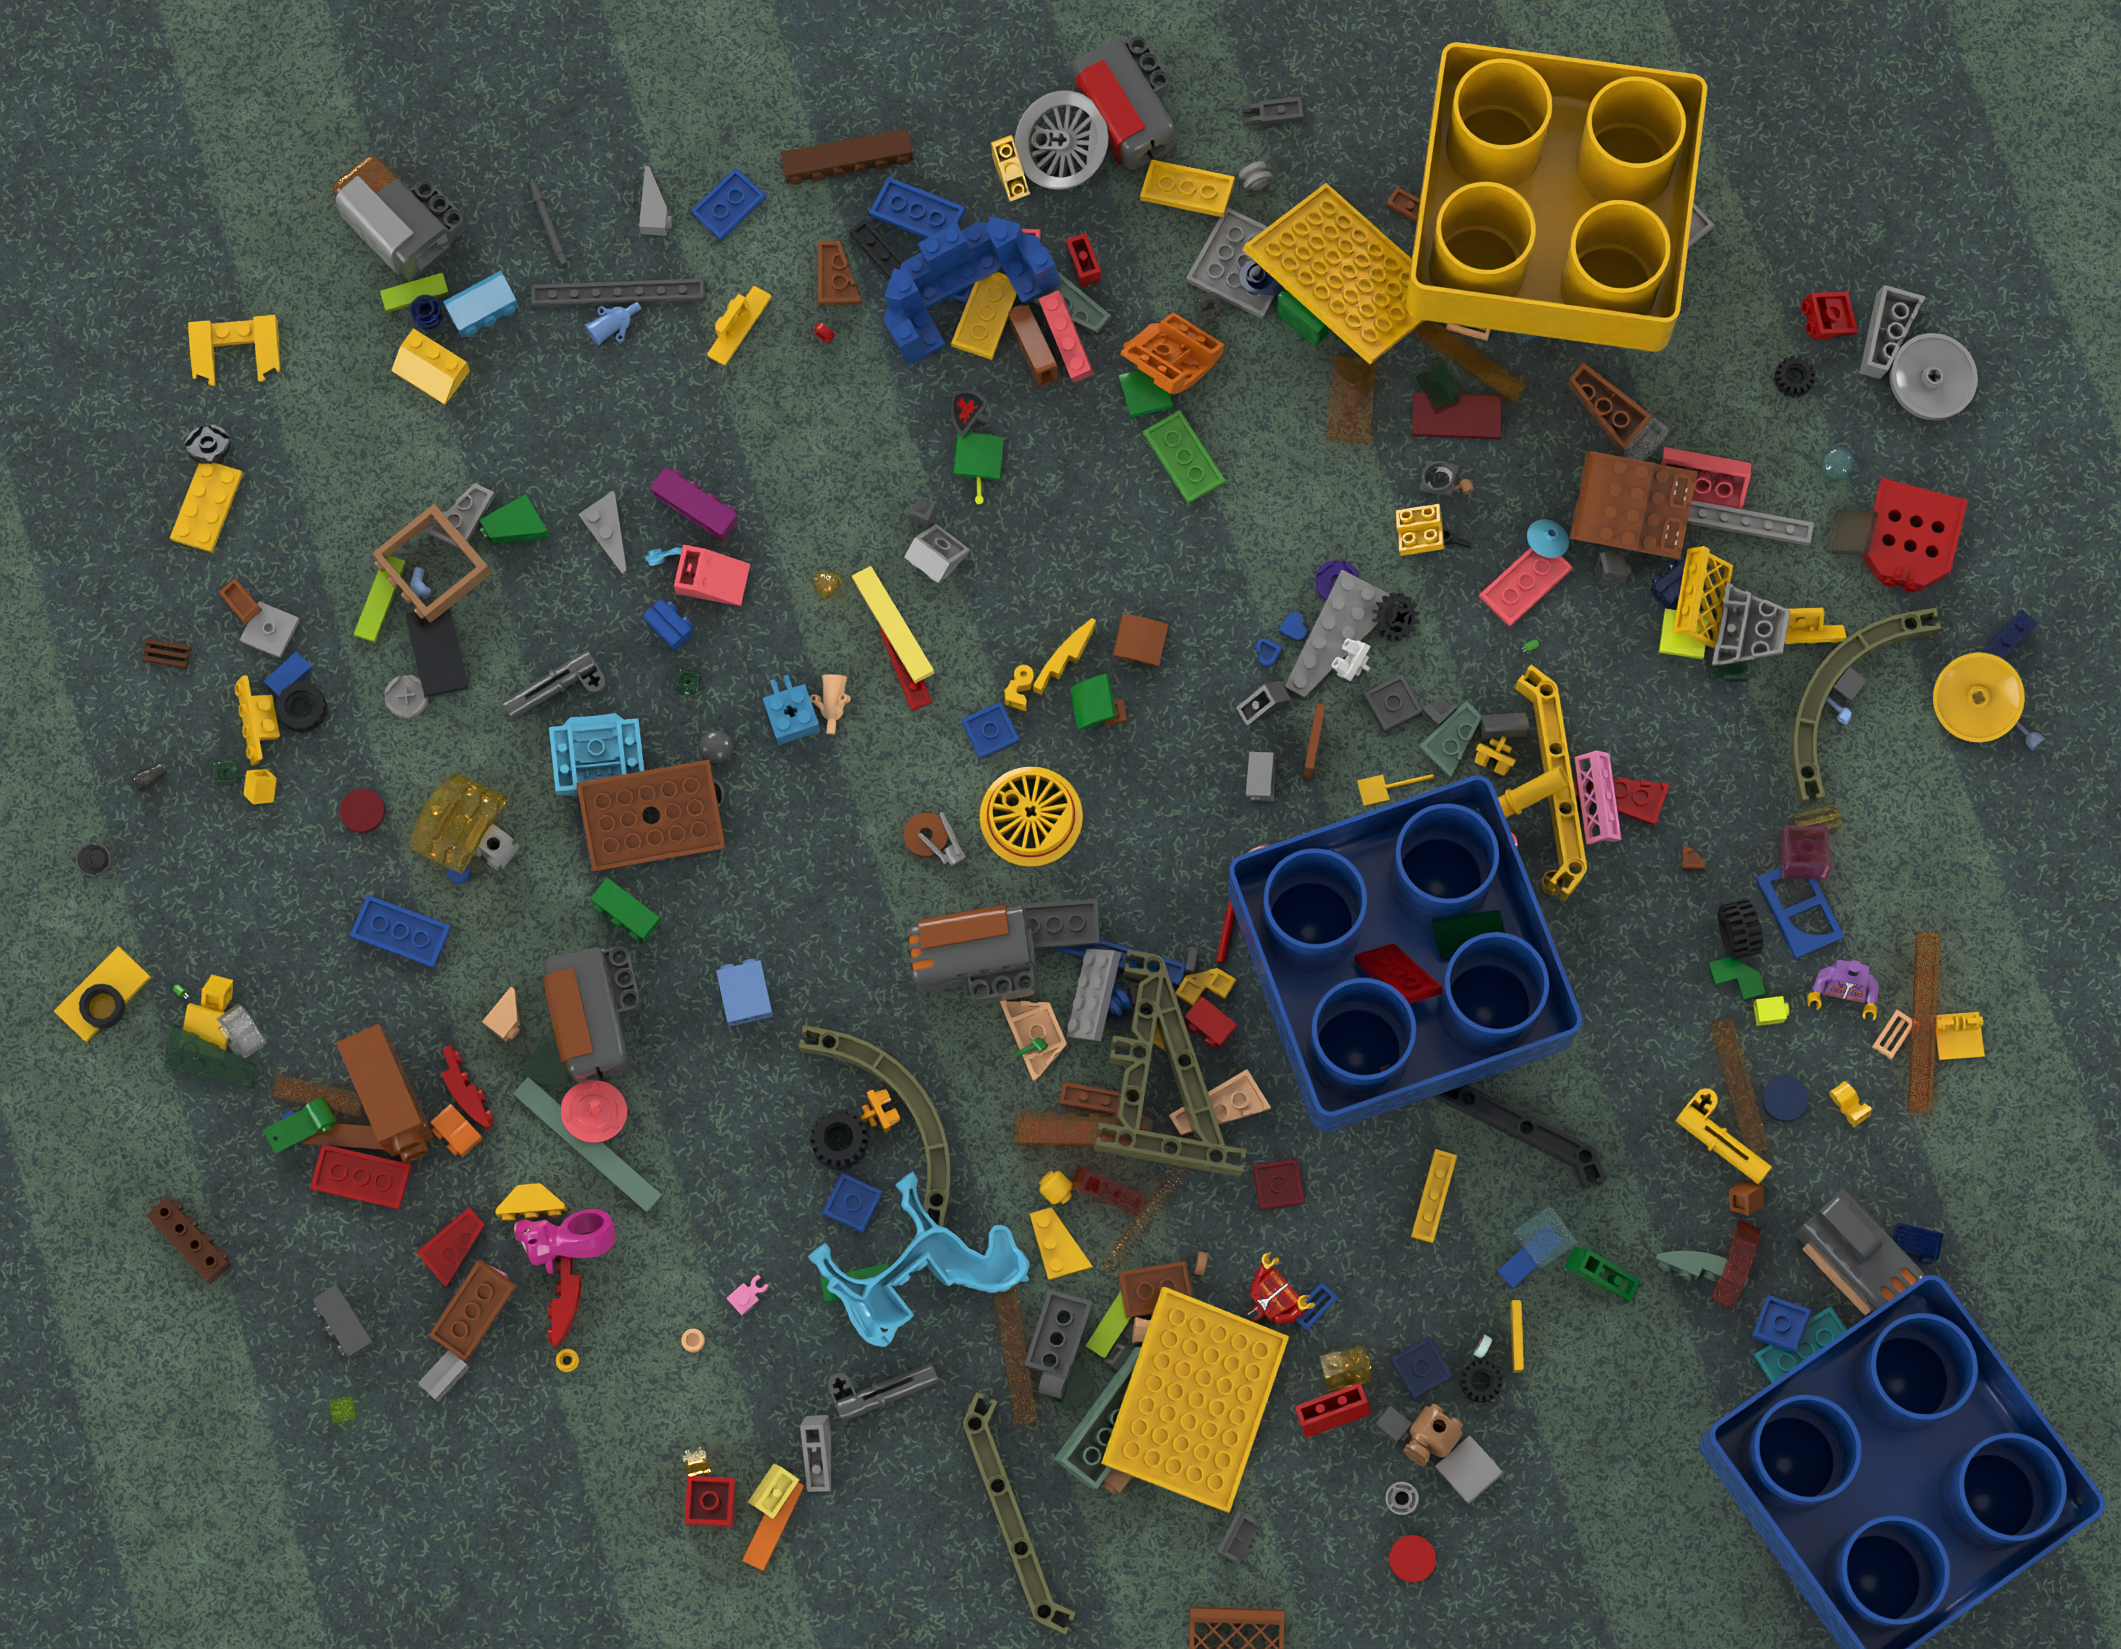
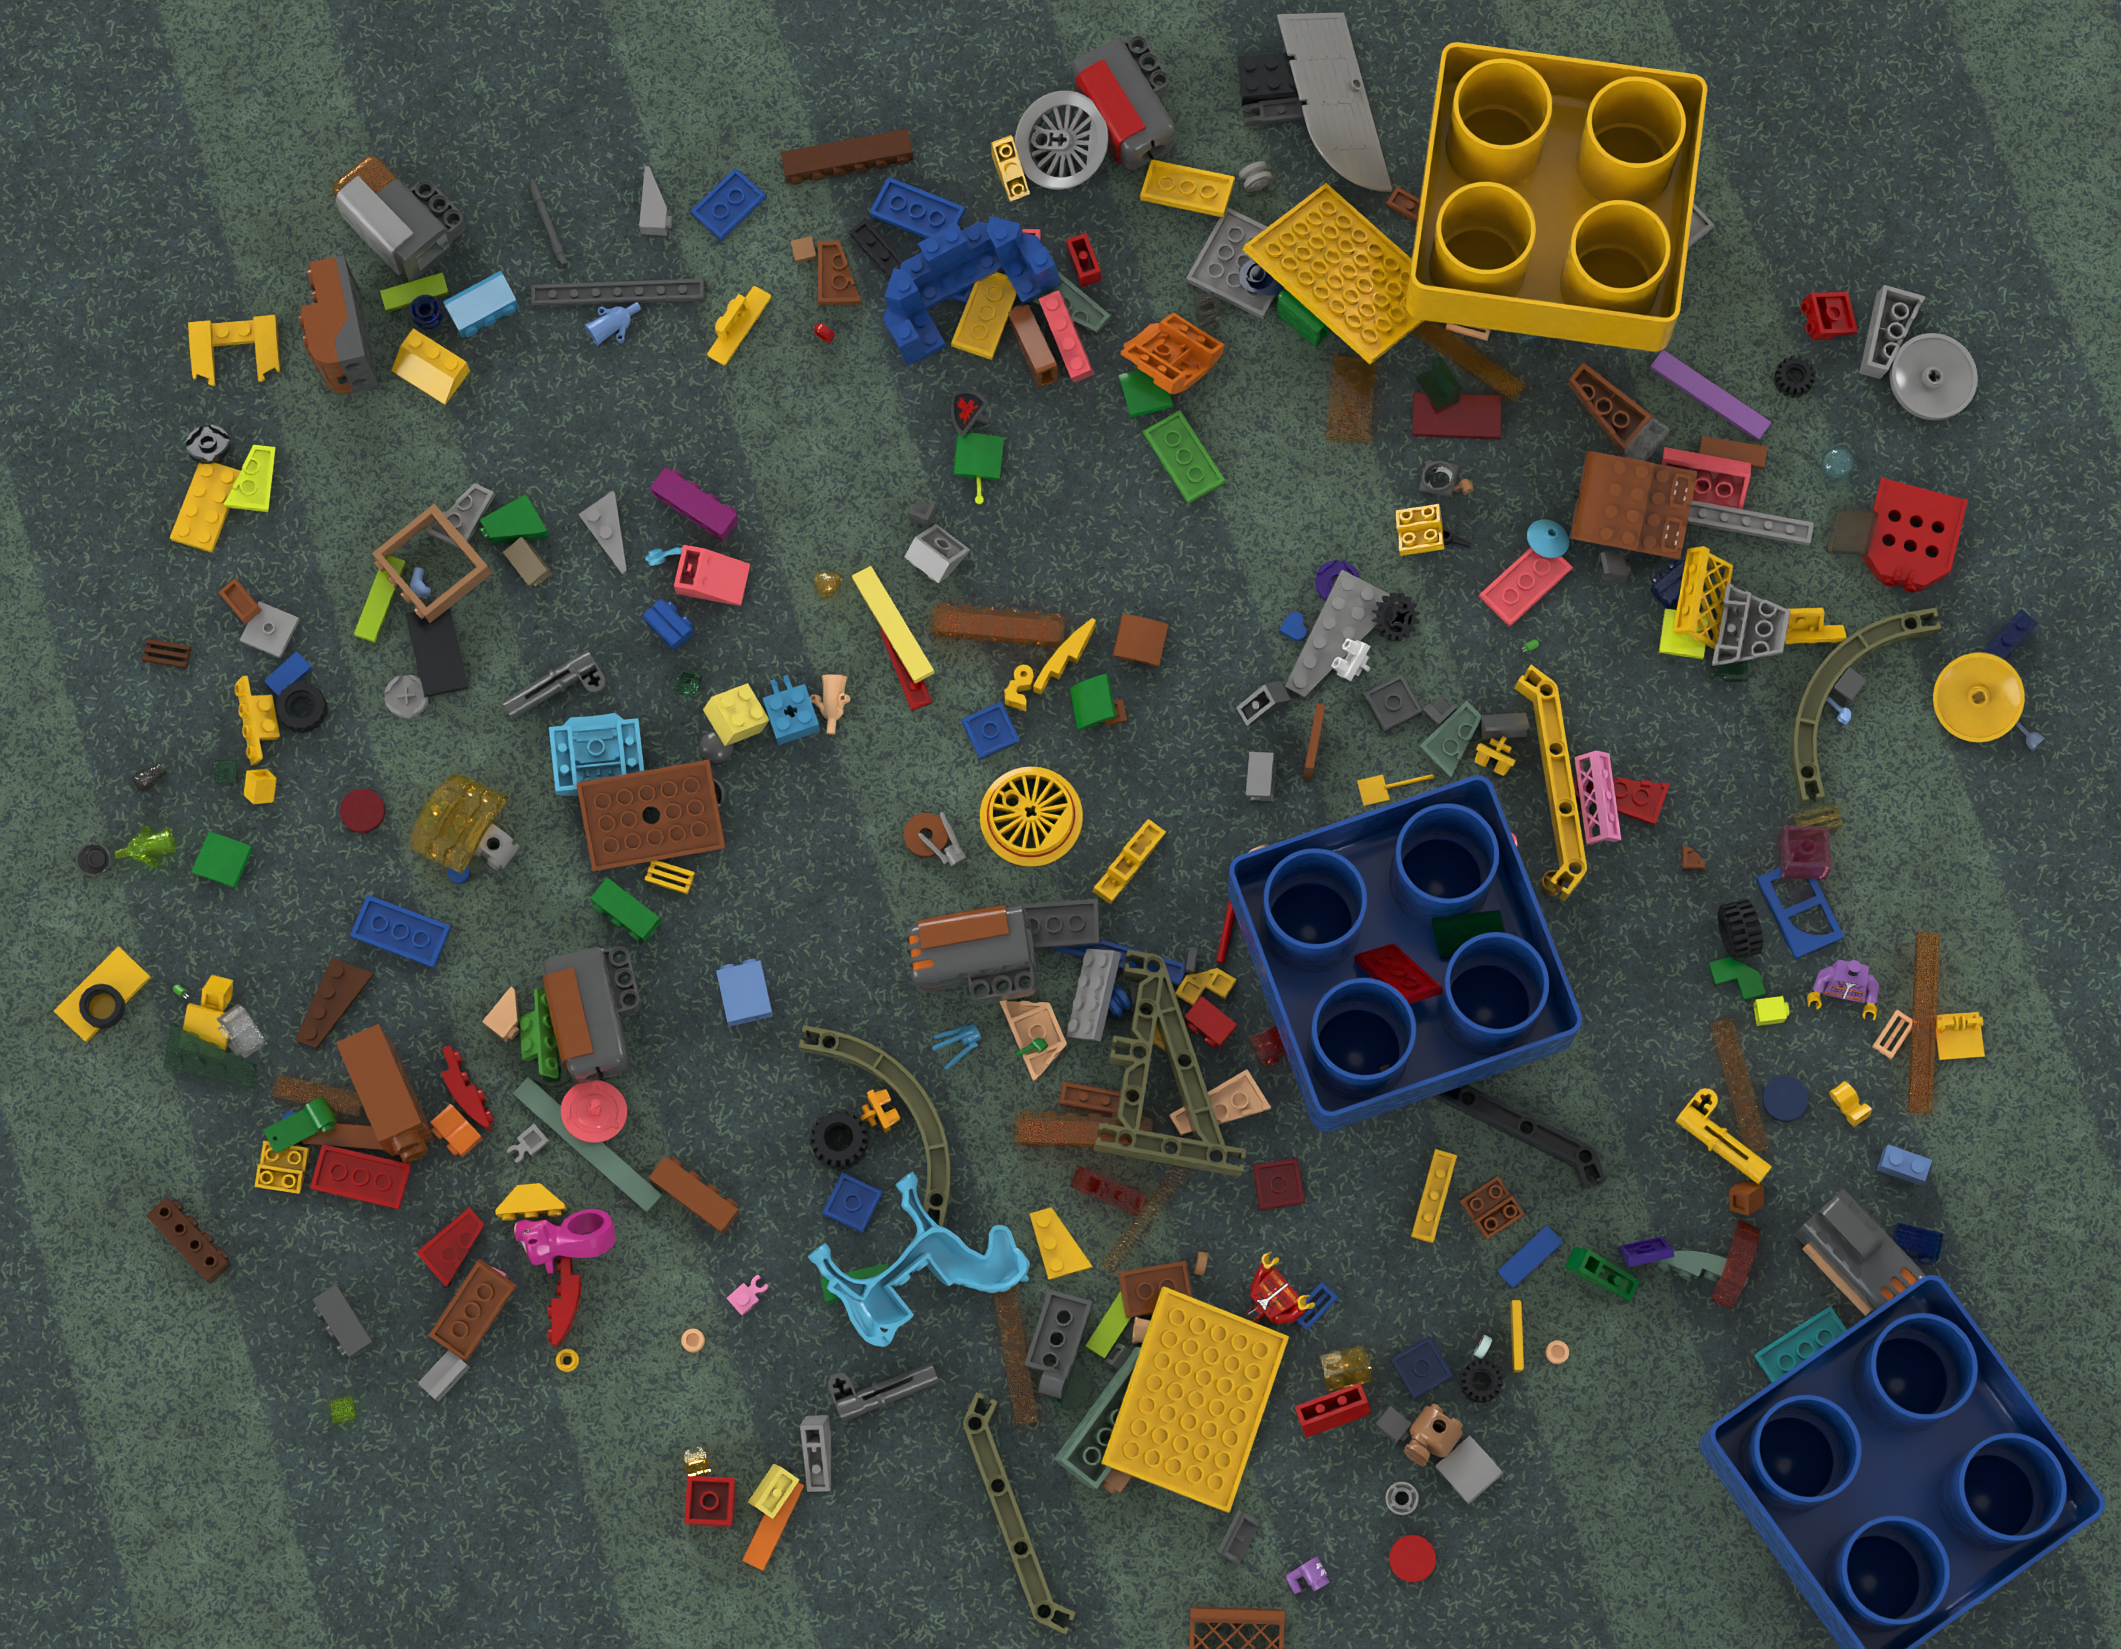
(148, 845): none -> clear neon green piece
(222, 859): none -> green slope
(254, 482): none -> neon yellow wing
(284, 1170): none -> yellow slope
(334, 995): none -> reddish brown wing
(337, 328): none -> piece
(527, 562): none -> dark tan hinge
(530, 1141): none -> light grey plate
(539, 1037): none -> bright green bracket
(651, 870): none -> yellow tile
(694, 1195): none -> dark orange brick
(736, 714): none -> light yellow brick
(803, 249): none -> medium nougat tile
(967, 1035): none -> dark azure plant
(998, 626): none -> clear orange brick
(1056, 1187): yellow head -> none
(1129, 861): none -> yellow slope
(1265, 78): none -> black brick
(1267, 1047): none -> clear red brick
(1268, 652): blue tile -> none
(1313, 1574): none -> medium lavender piece
(1335, 96): none -> light grey door
(1491, 1207): none -> dark orange slope
(1533, 791): yellow piece -> none
(1545, 1237): clear light blue tile -> none
(1557, 1352): none -> light nougat tile
(1646, 1251): none -> dark purple tile
(1710, 395): none -> medium lavender tile
(1734, 450): none -> dark orange tile
(1781, 1324): blue tile -> none
(1904, 1165): none -> medium blue brick

